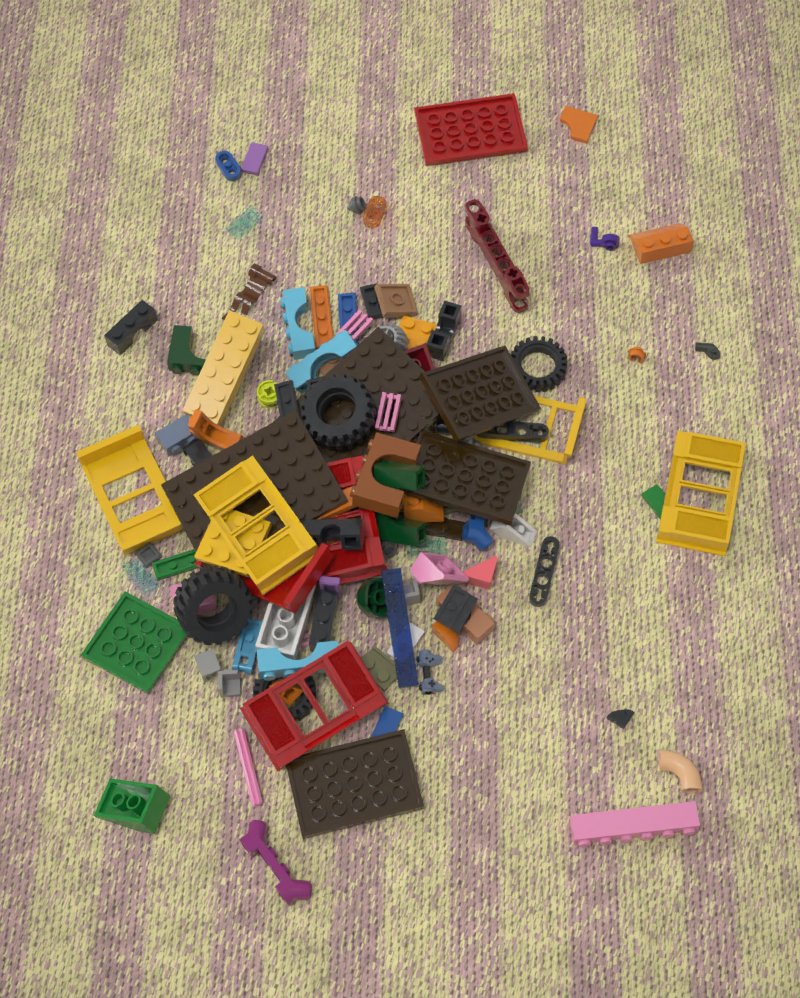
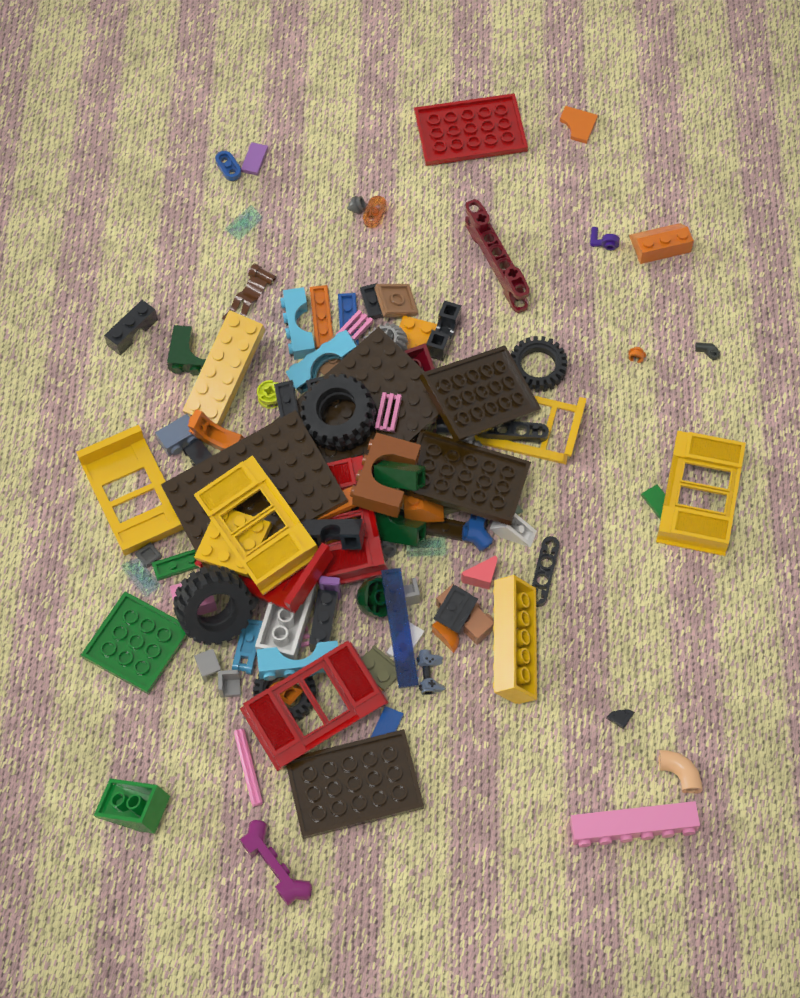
(436, 570): bright pink slope -> none
(515, 640): none -> yellow brick

